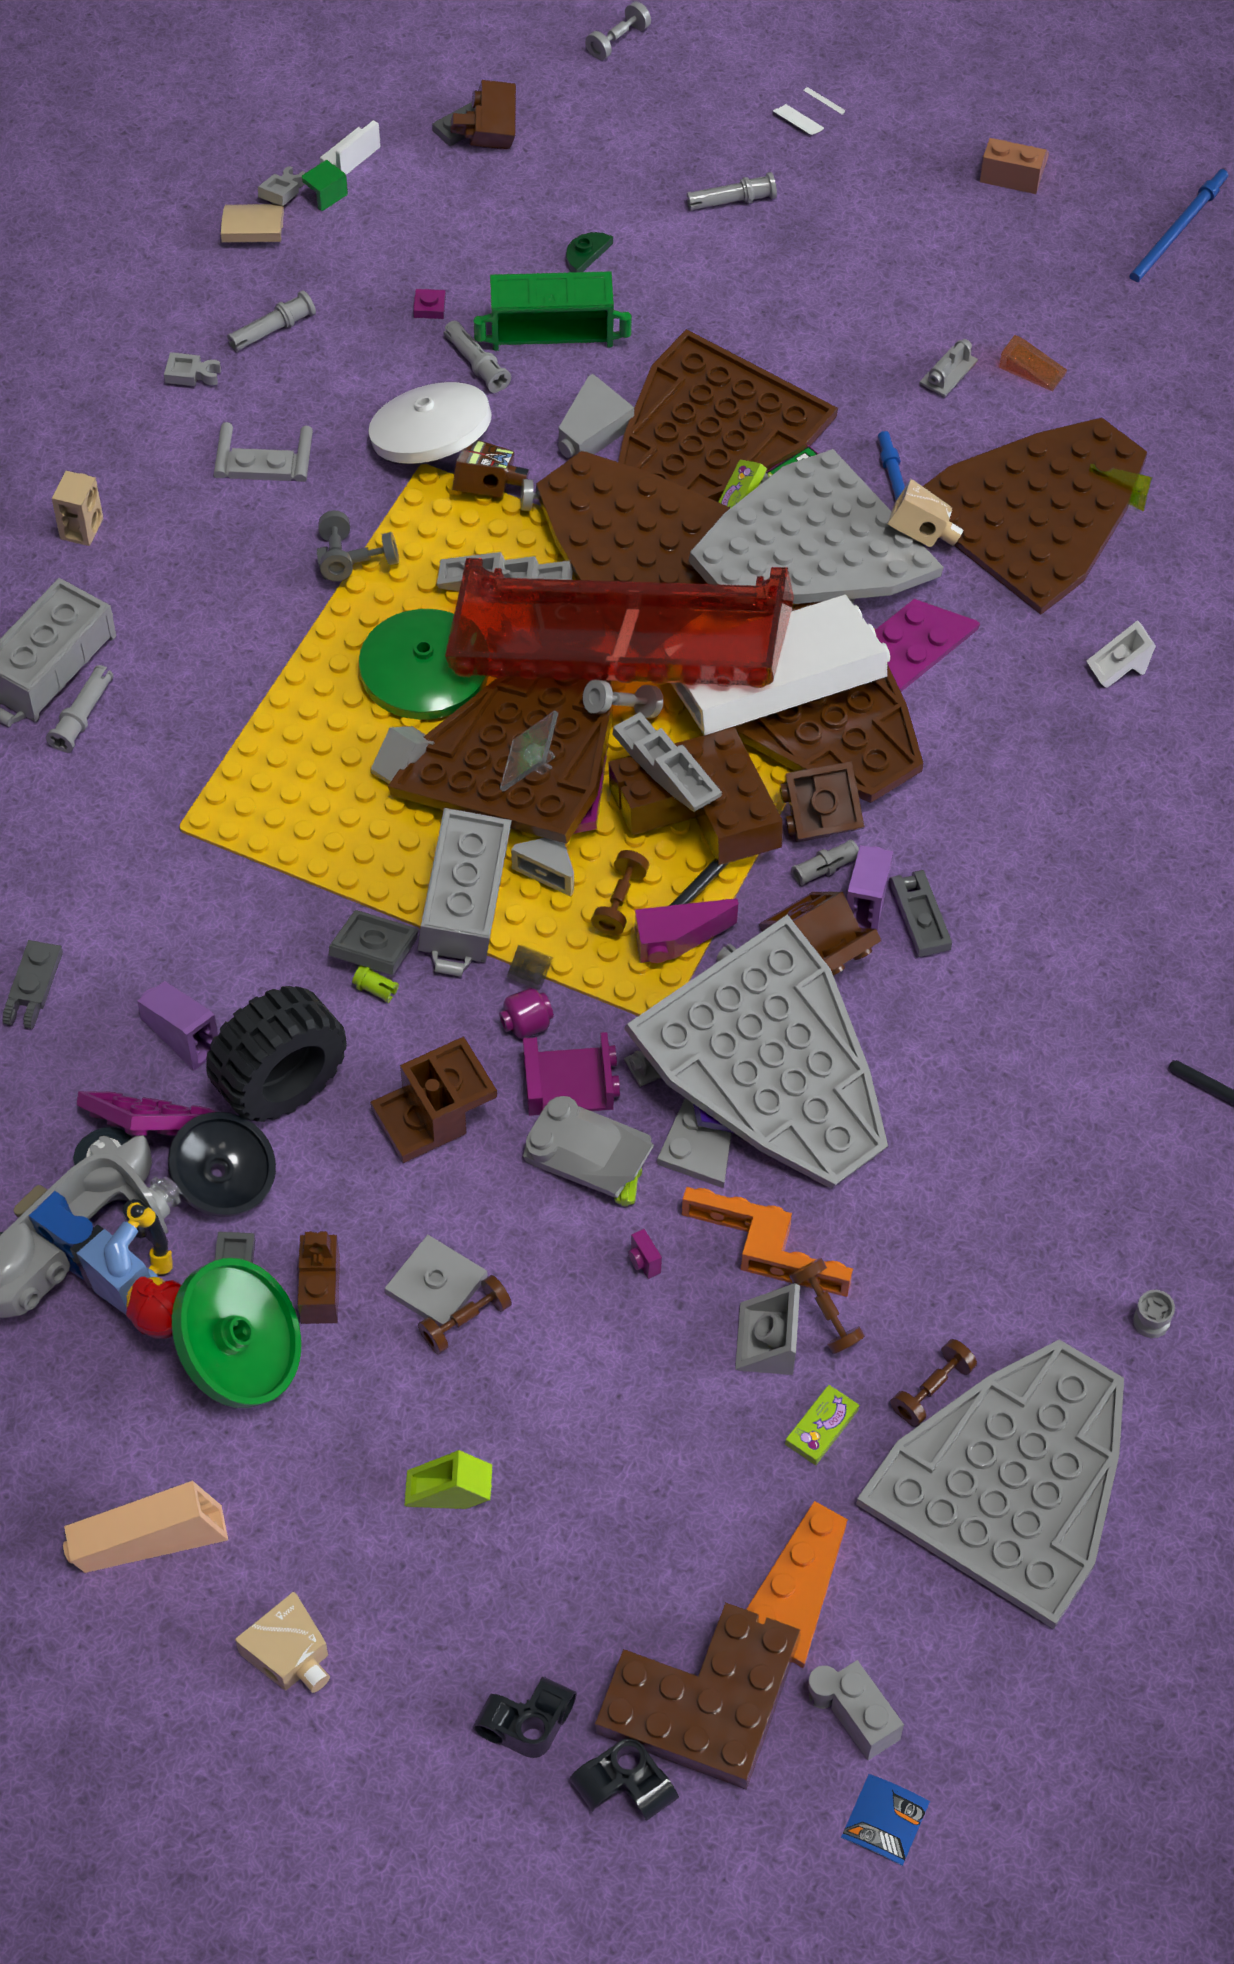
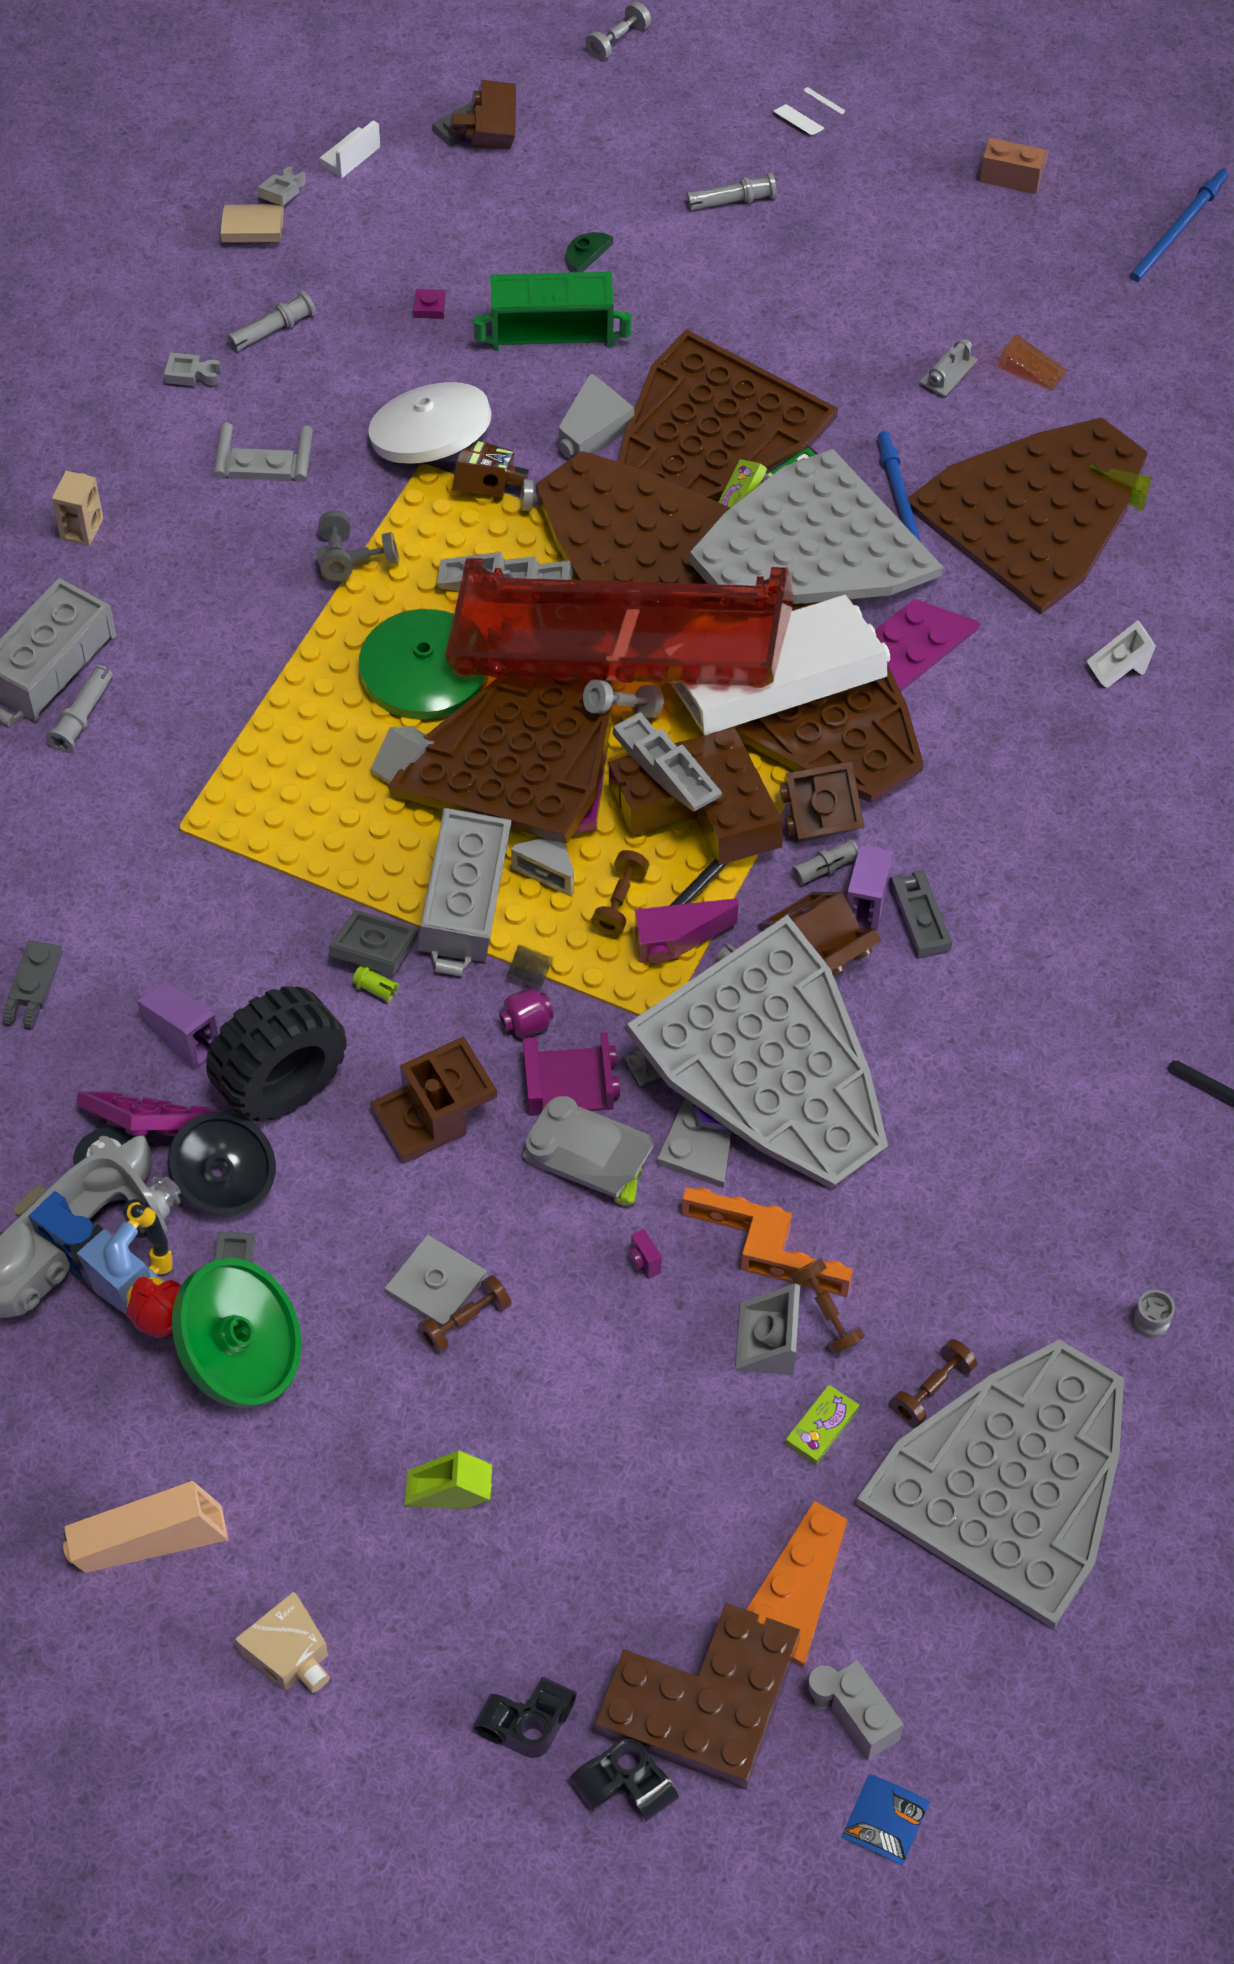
(318, 1278): reddish brown hinge -> none
(327, 182): green panel -> none
(483, 363): light grey pin -> none
(530, 752): clear piece -> none
(923, 516): tan torso -> none

